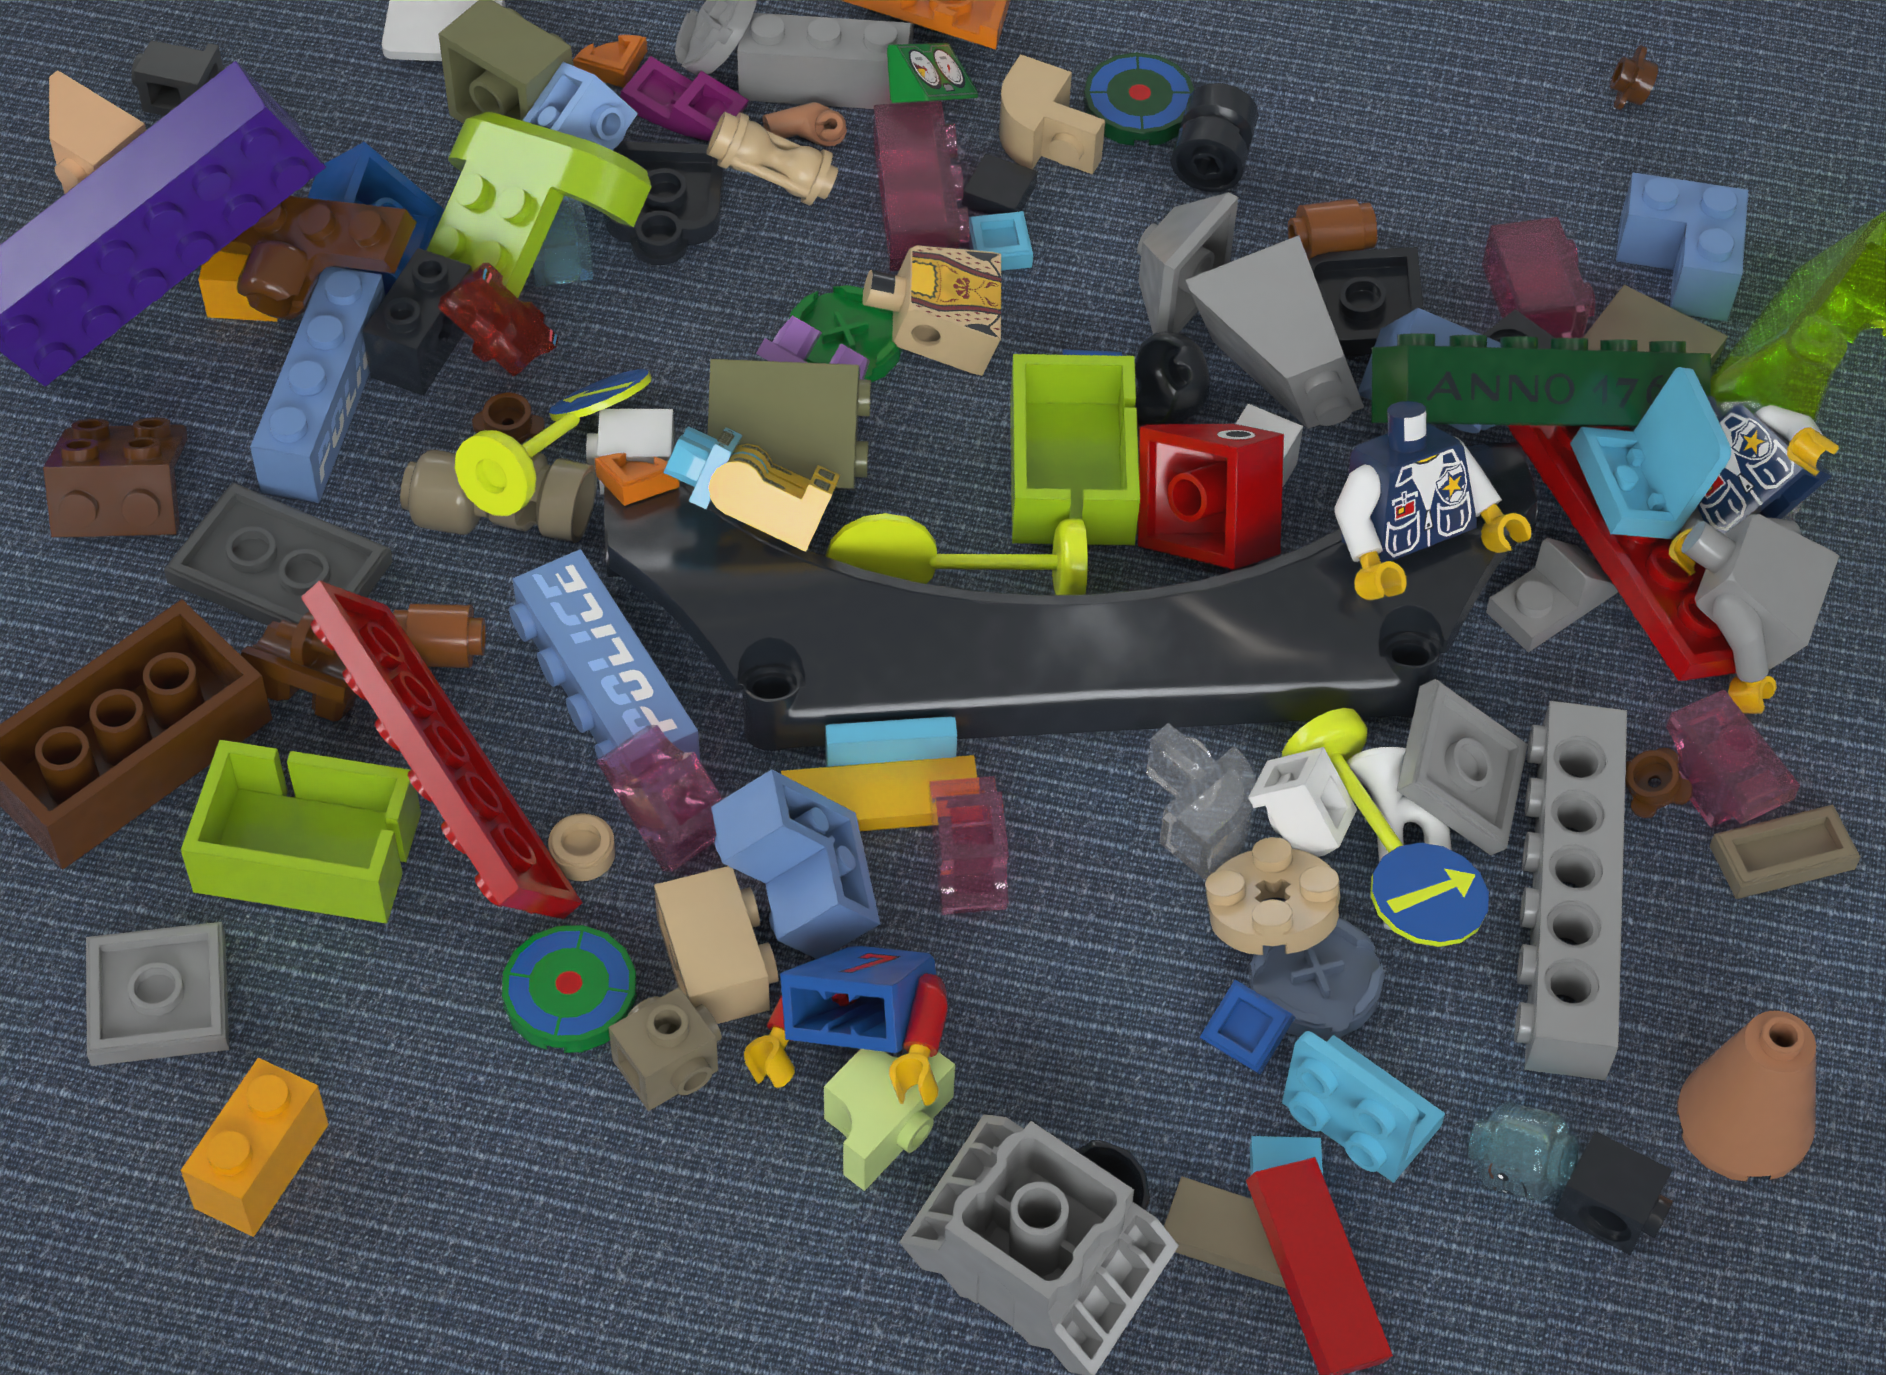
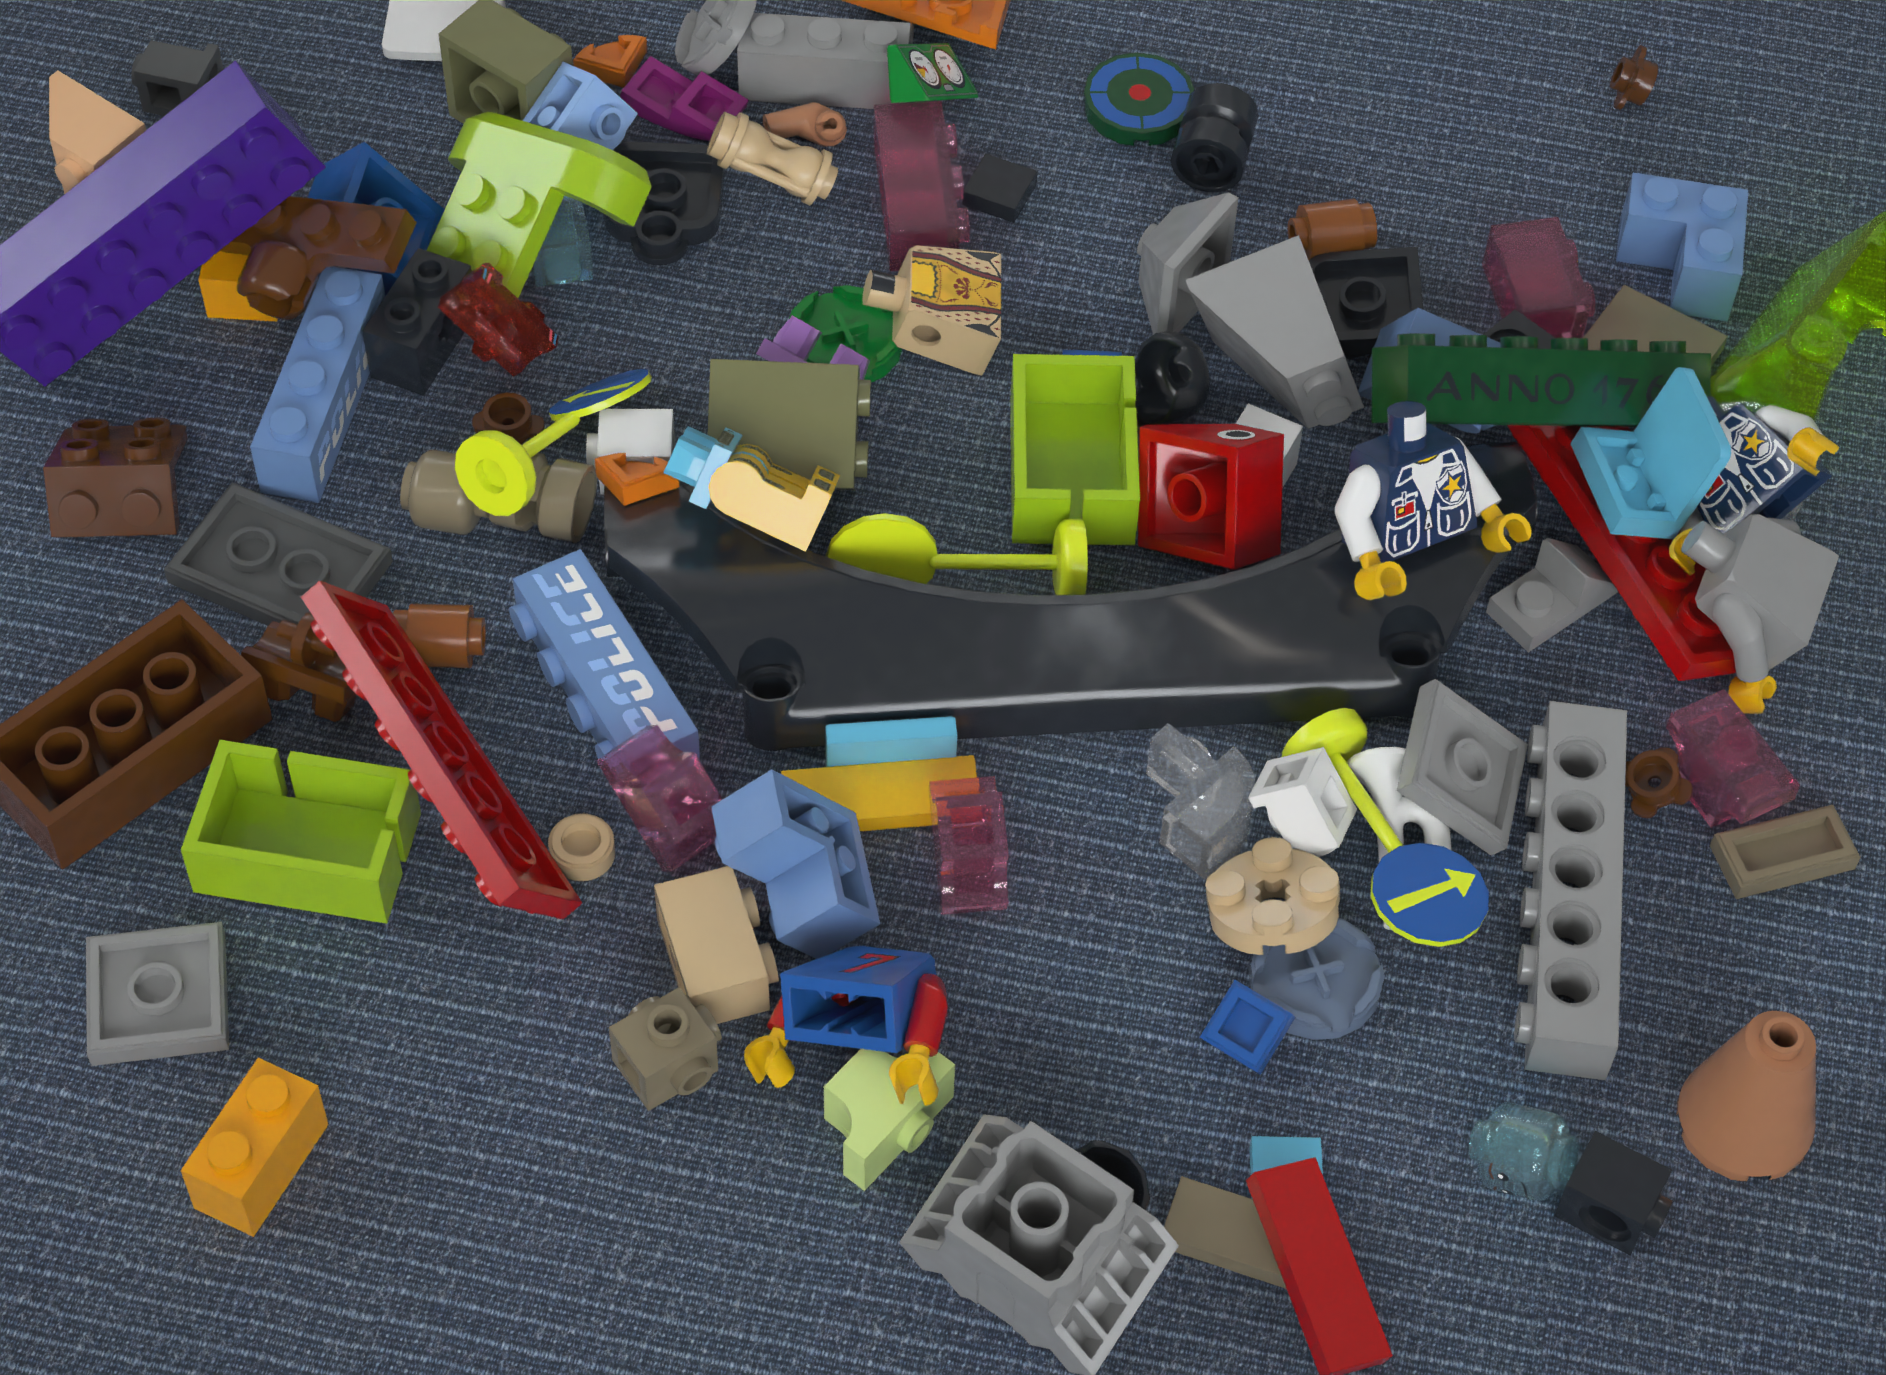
(568, 988): tile -> none
(1004, 235): medium azure tile -> none
(1041, 123): tan brick -> none
(1358, 1105): medium azure bracket -> none

